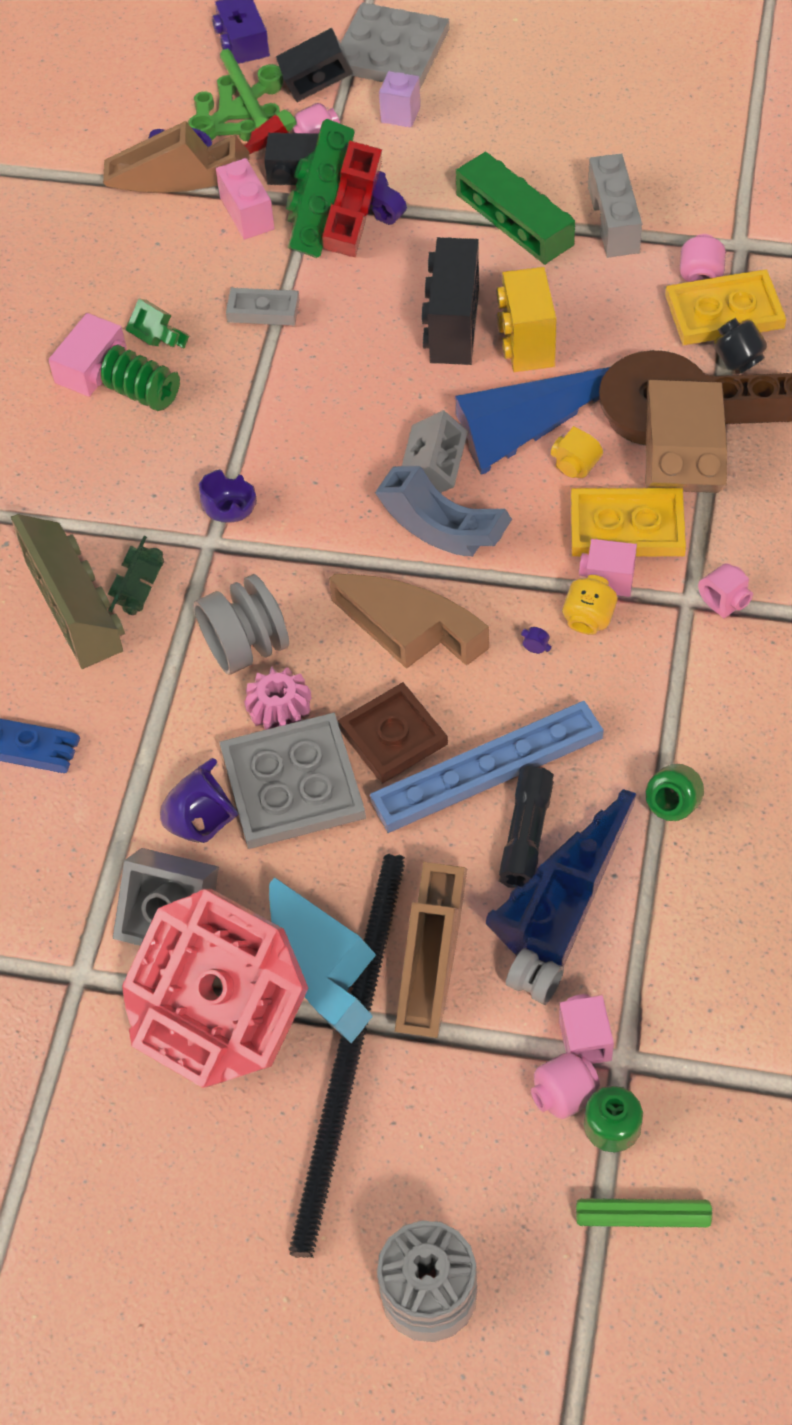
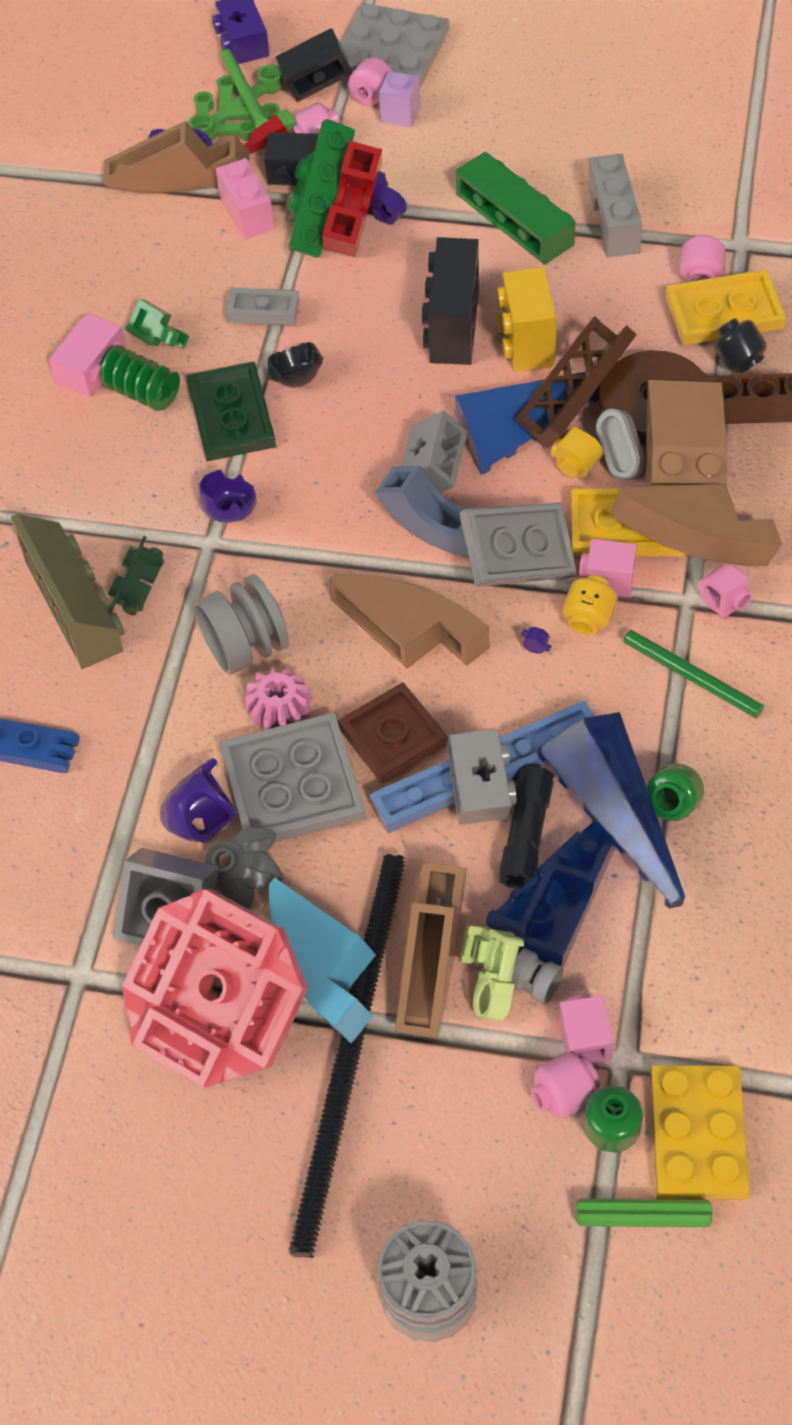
(231, 411): none -> dark green tile
(248, 866): none -> dark grey plate
(295, 366): none -> black hair
(368, 80): none -> bright pink head
(476, 799): none -> light grey brick
(498, 954): none -> yellowish green piece
(518, 544): none -> light grey tile
(586, 384): none -> reddish brown fence
(603, 771): none -> clear blue wedge
(620, 444): none -> light grey tile
(694, 674): none -> green bar
(697, 522): none -> medium nougat slope
(699, 1133): none -> yellow plate

